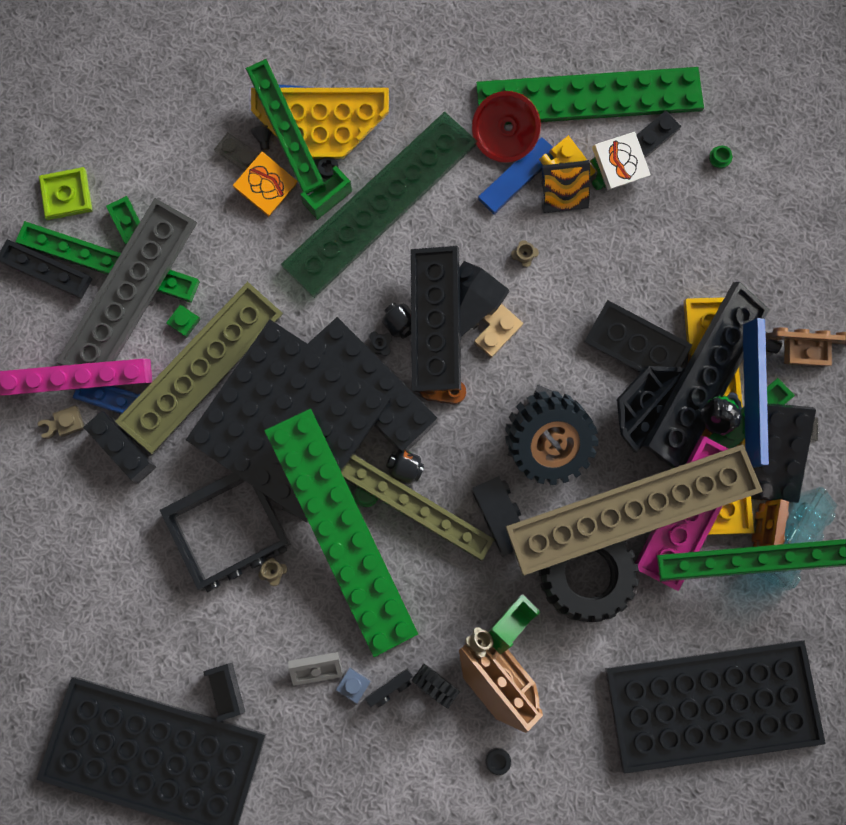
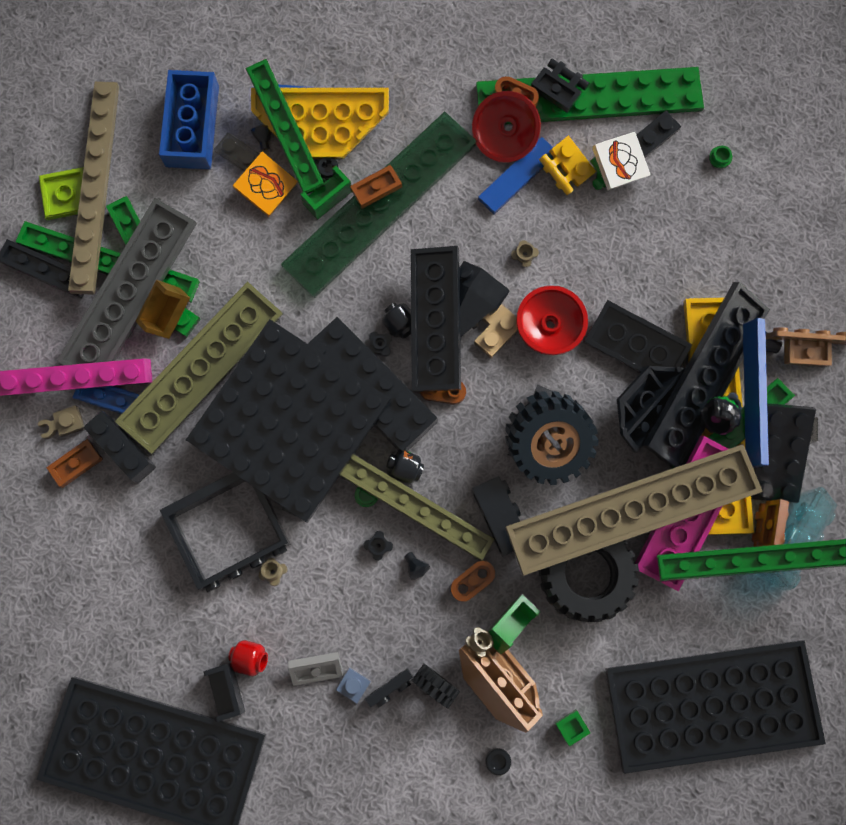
(74, 463): none -> dark orange plate
(94, 189): none -> dark tan plate
(162, 309): none -> pearl gold panel
(189, 119): none -> blue brick
(248, 658): none -> red head
(341, 532): green plate -> none
(376, 186): none -> dark orange plate
(378, 552): none -> black plate
(416, 567): none -> black rock
(473, 581): none -> dark orange plate
(512, 84): none -> dark orange plate
(558, 90): none -> black plate
(559, 307): none -> red dish
(566, 186): slope -> none
(572, 727): none -> green plate

